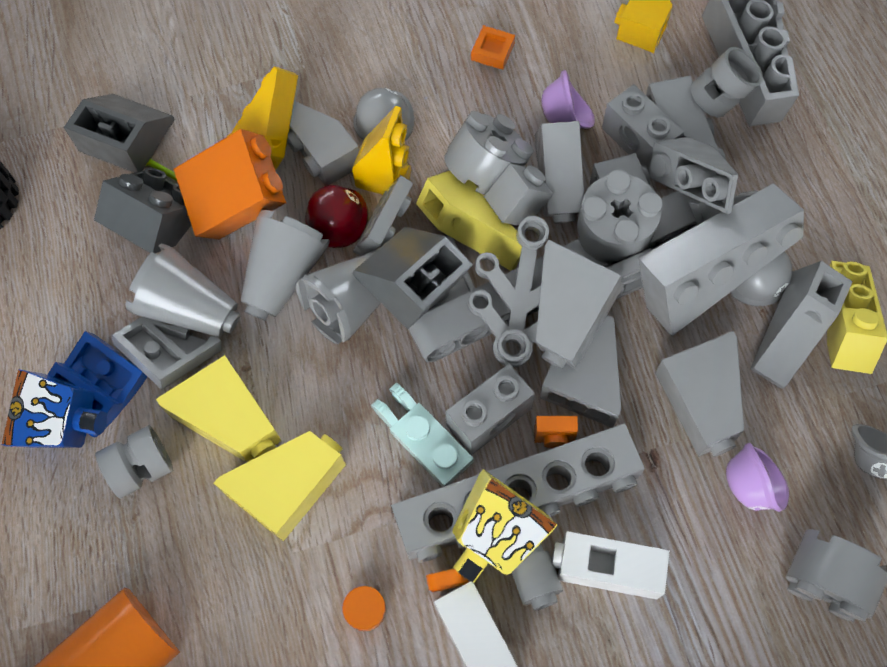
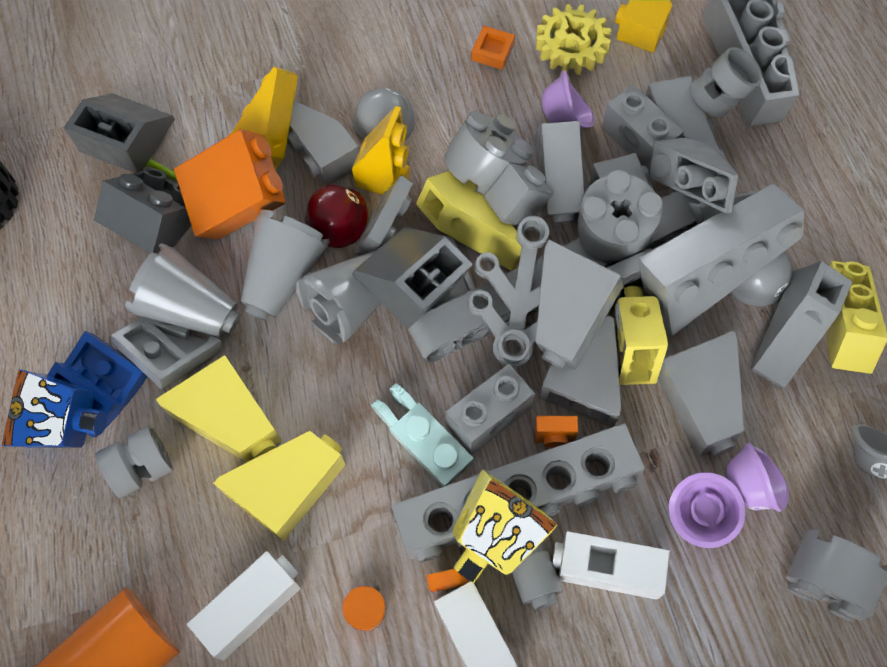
(245, 605): none -> white brick
(573, 39): none -> light yellow gear
(639, 337): none -> light yellow torso
(707, 510): none -> lavender helmet

